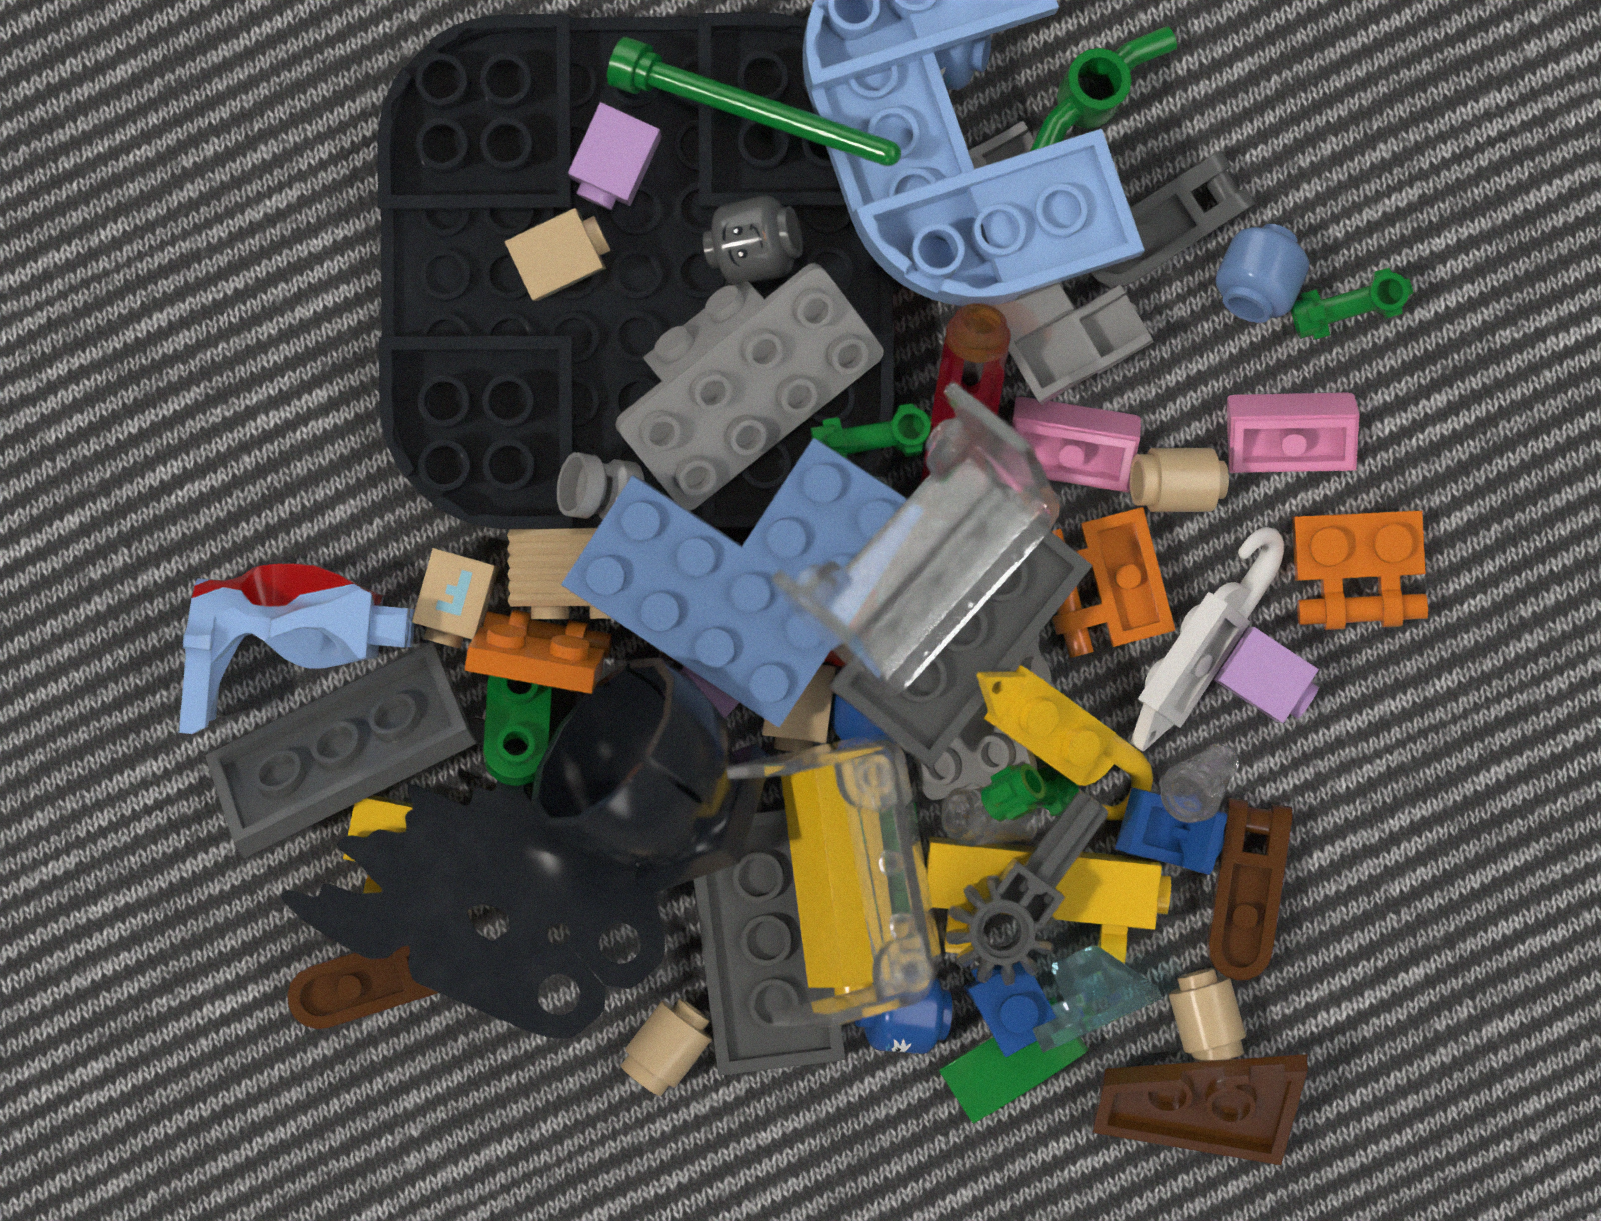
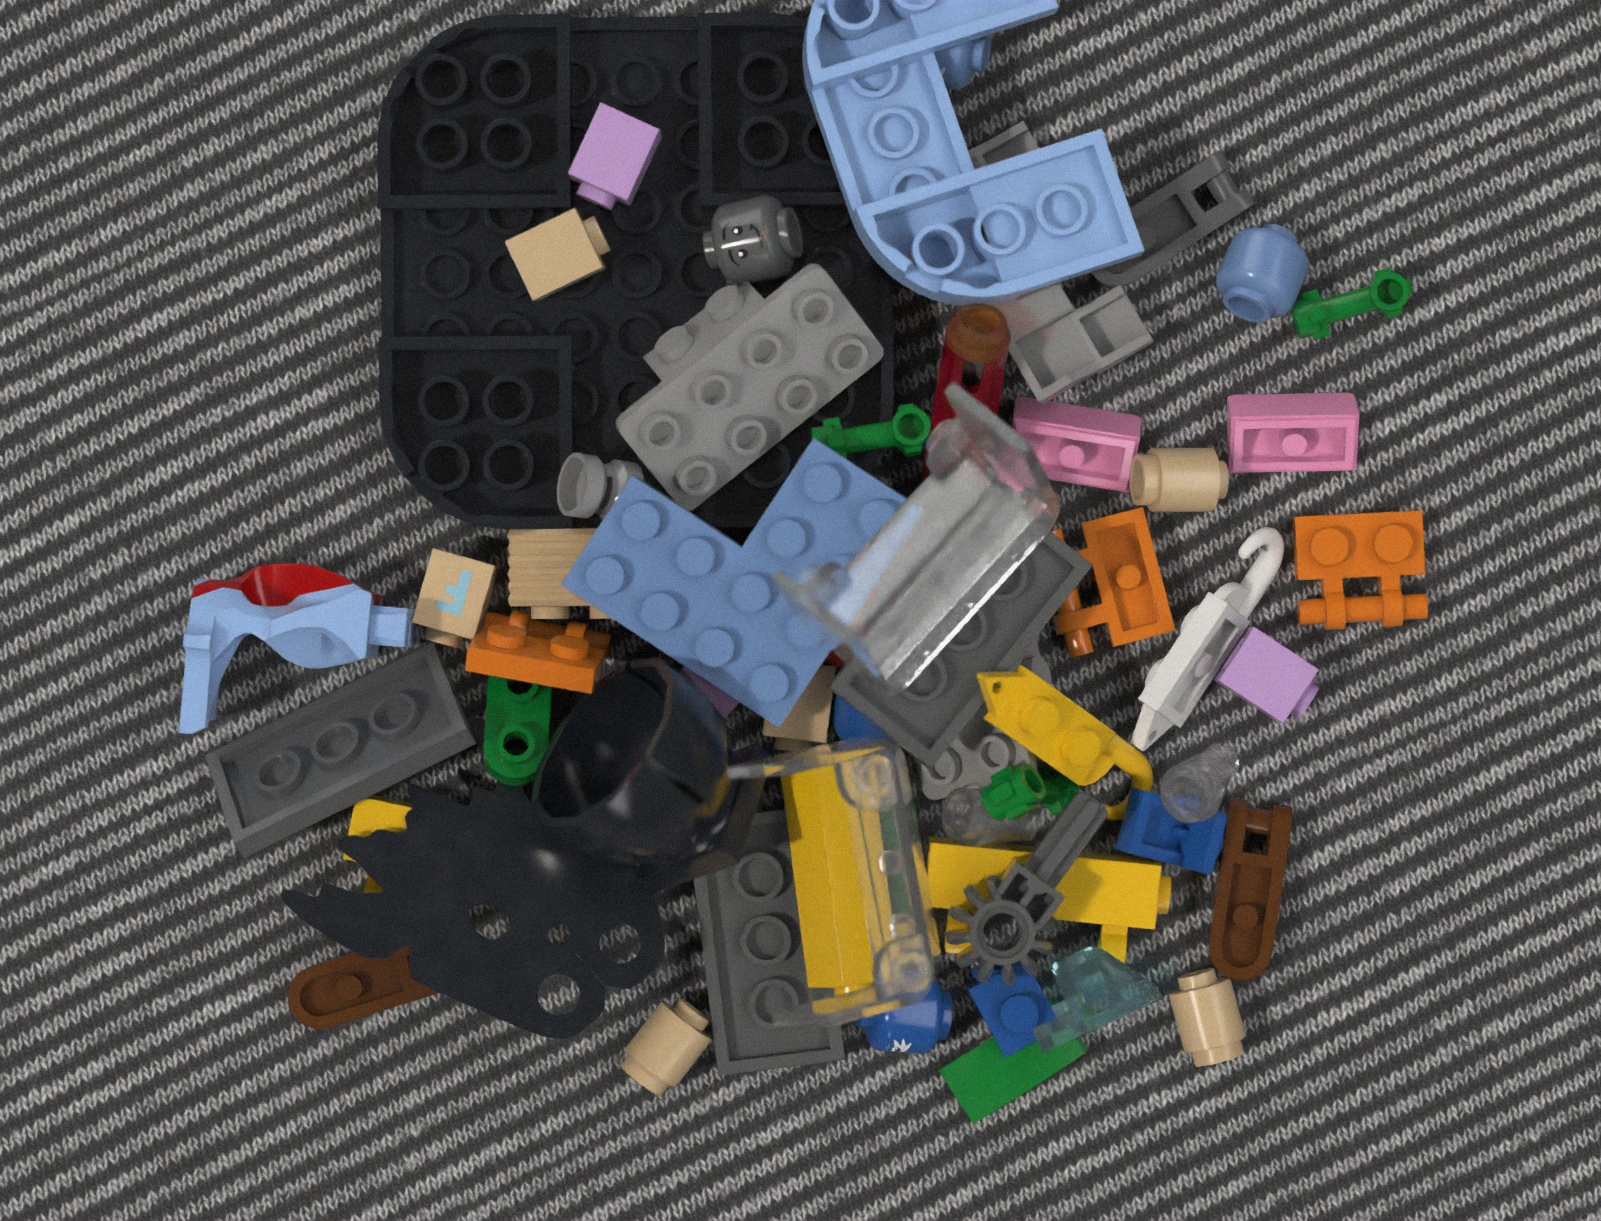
(637, 68): green piece -> none
(1109, 68): green piece -> none
(1206, 1106): reddish brown wing -> none

